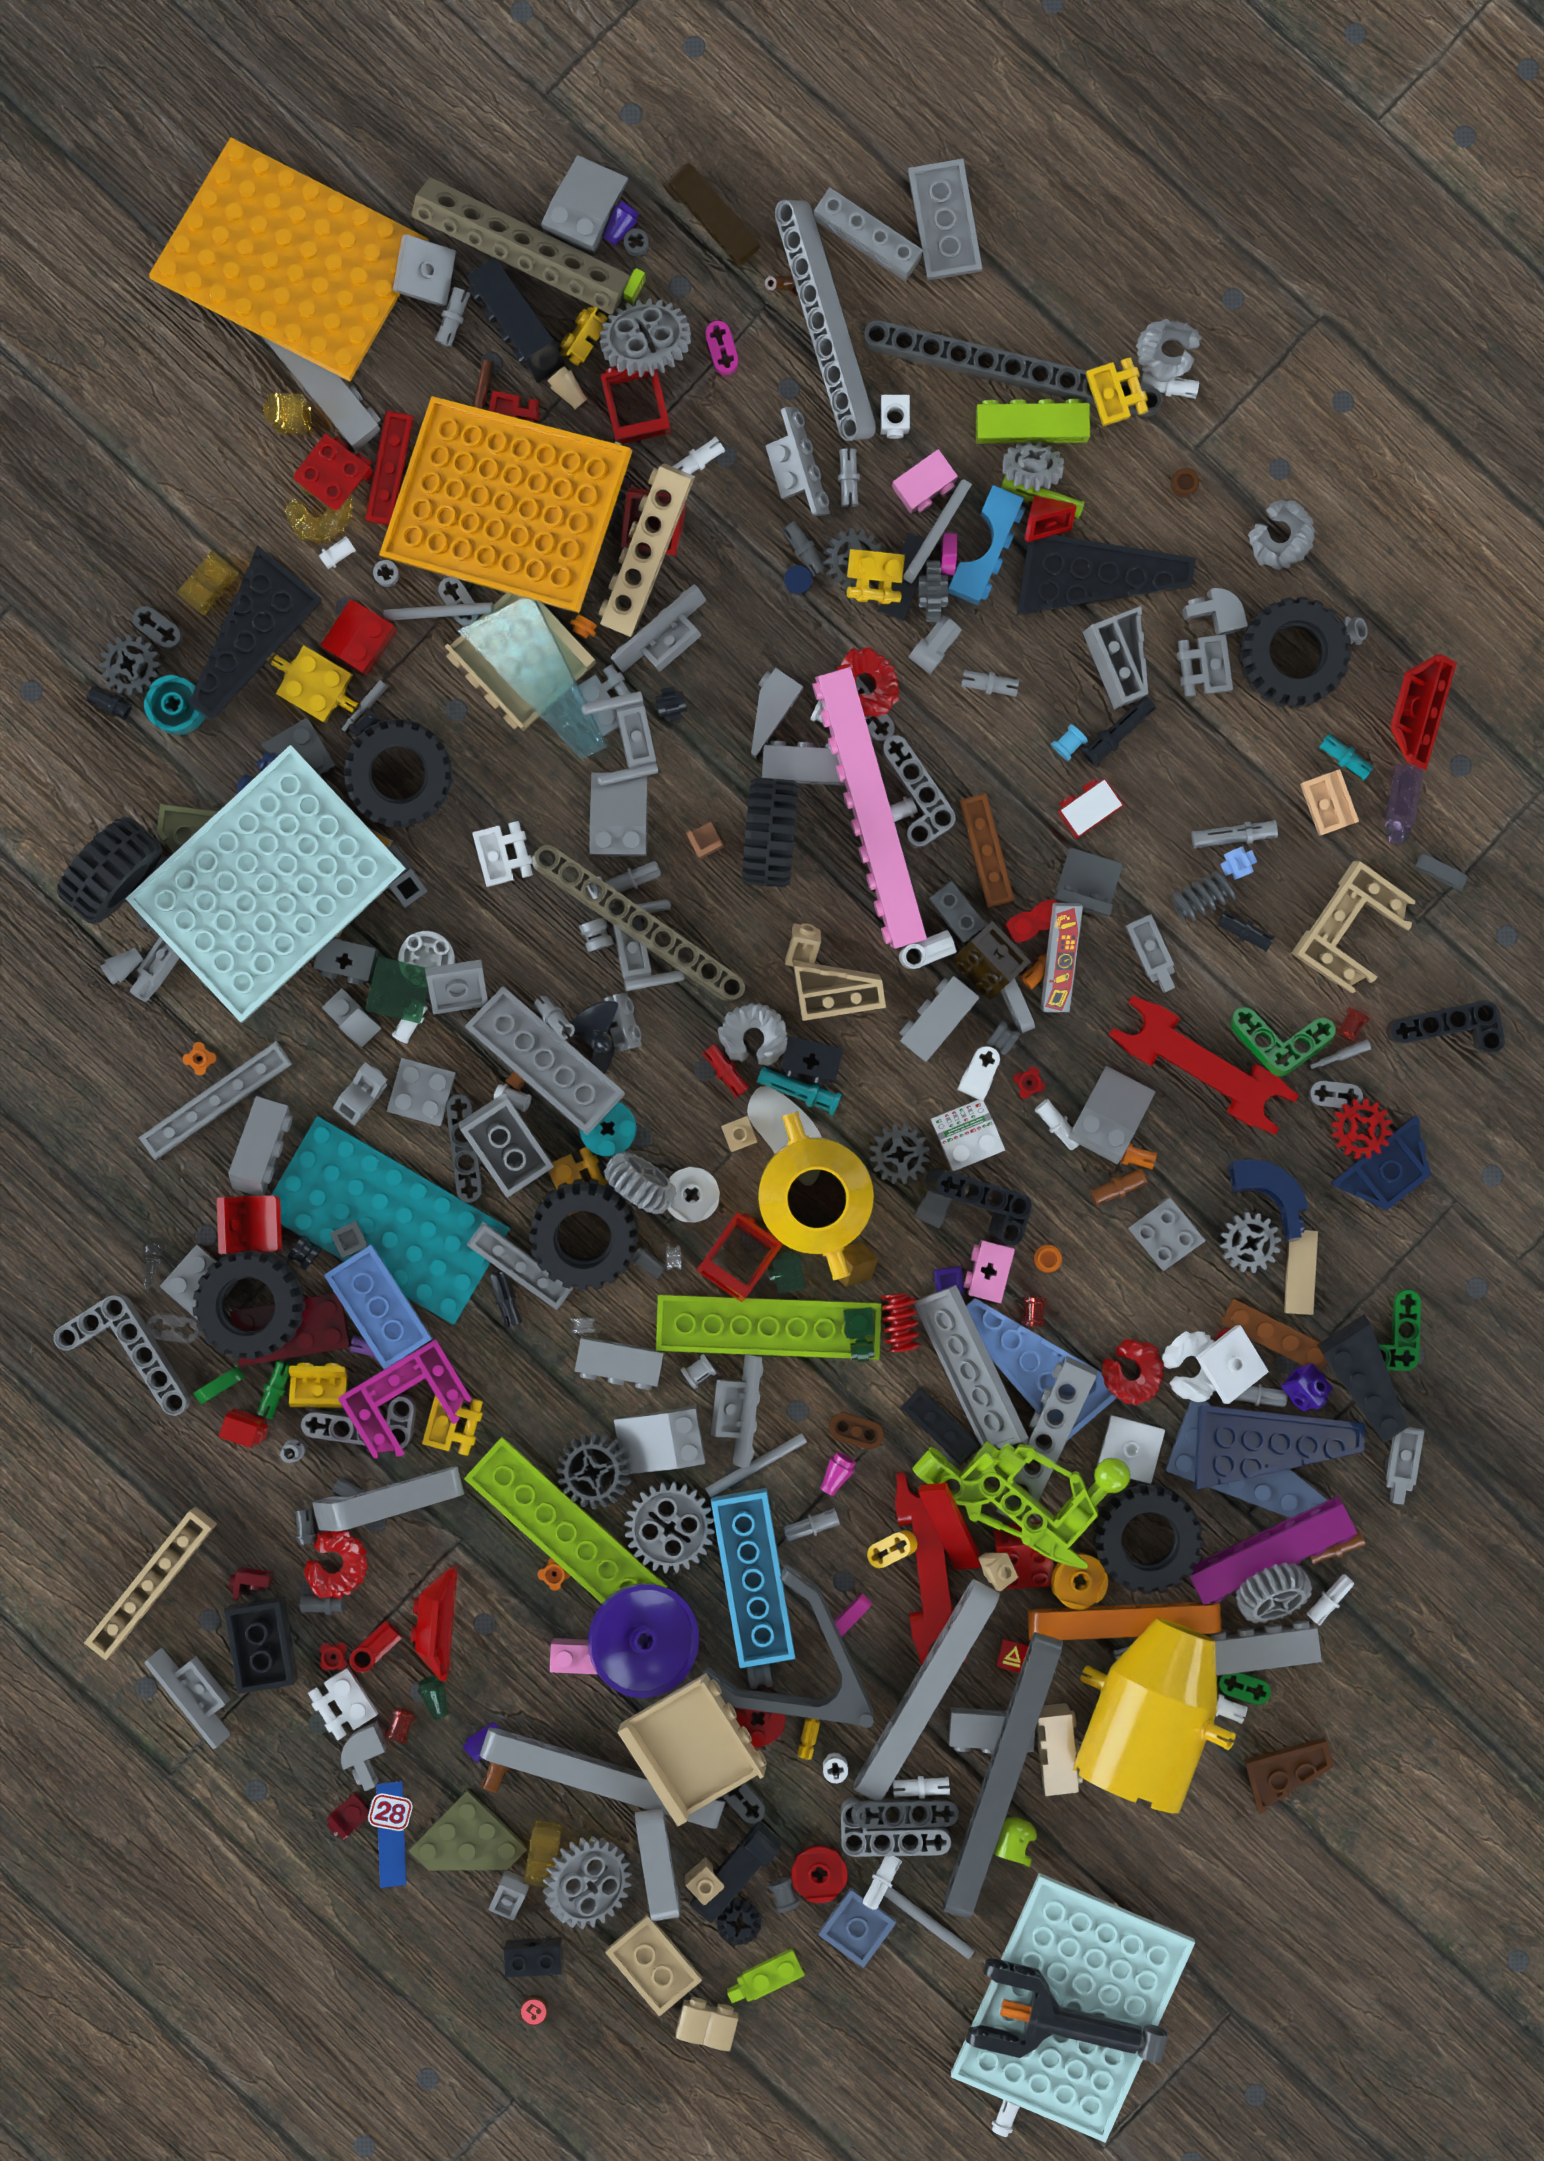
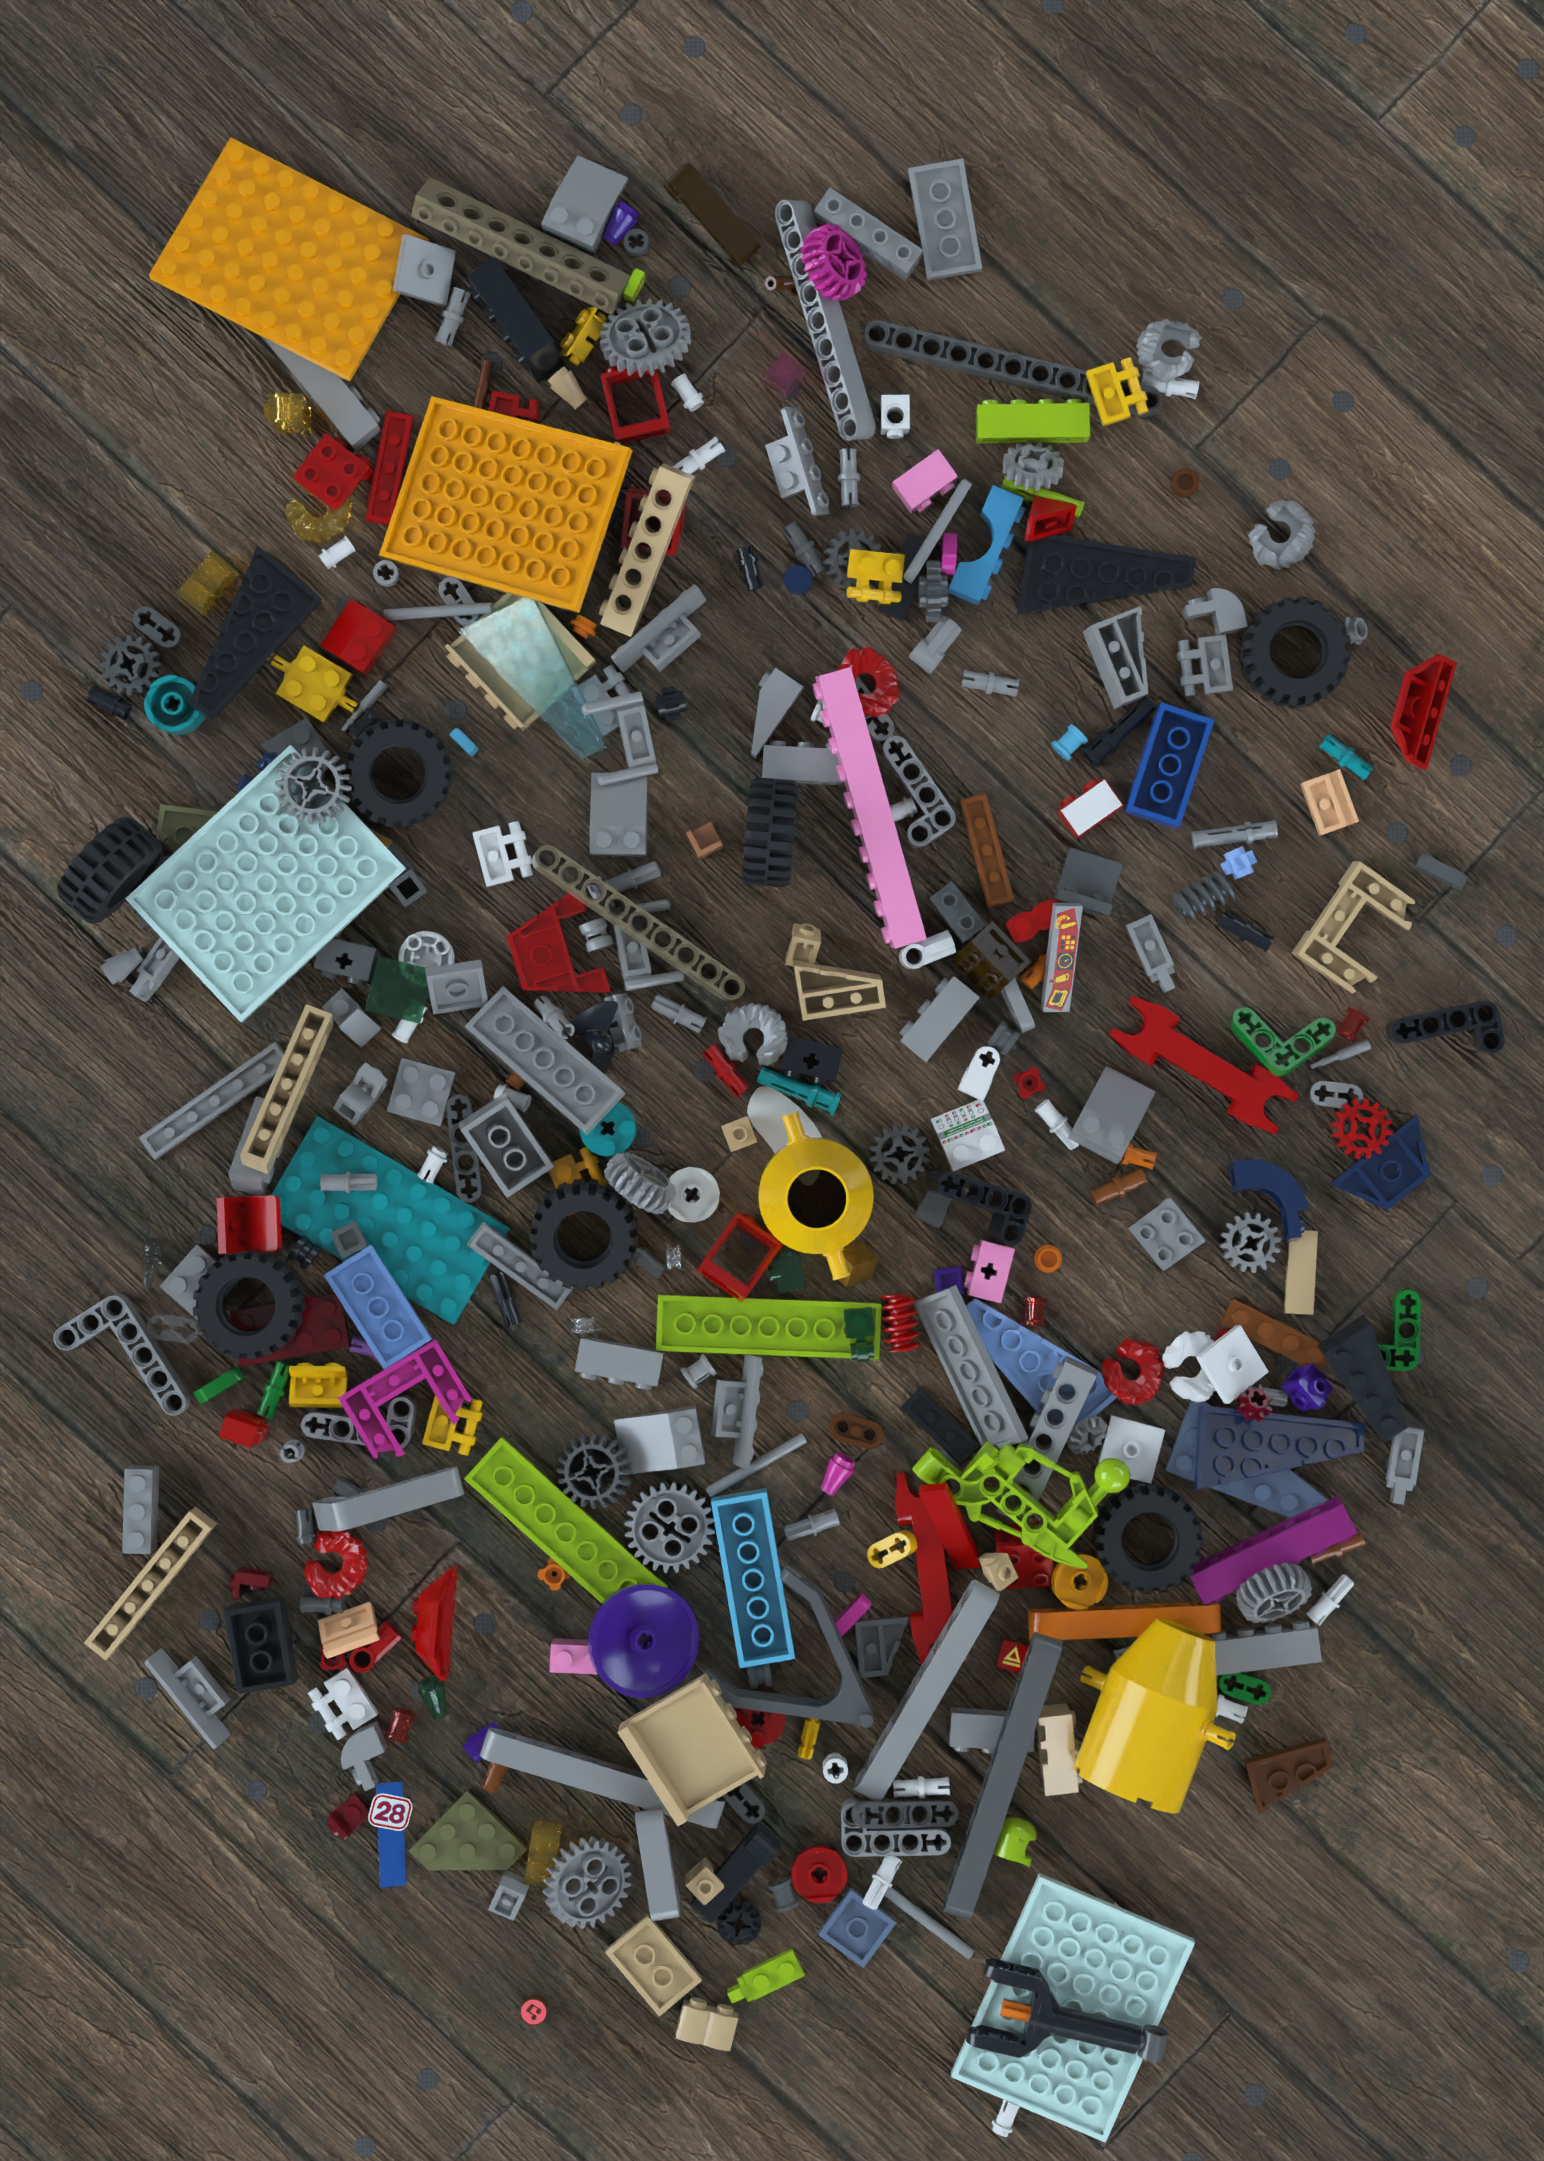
(140, 1509): none -> light grey brick
(207, 1058): orange plate -> none
(287, 1089): none -> tan brick
(309, 798): none -> light grey gear
(348, 1182): none -> light grey axle
(348, 1630): none -> light nougat plate
(433, 1163): none -> white pin
(464, 741): none -> medium azure tile
(533, 1957): black brick -> none
(543, 955): none -> red wing
(678, 1013): none -> light grey axle
(690, 397): none -> white pin
(728, 346): dark pink beam -> none
(749, 567): none -> black pin
(784, 374): none -> clear pink brick
(833, 262): none -> dark pink gear
(877, 1643): none -> dark grey wing
(1078, 1439): none -> light grey gear
(1168, 766): none -> blue brick
(1254, 1404): none -> dark red gear
(1403, 801): clear purple hinge -> none

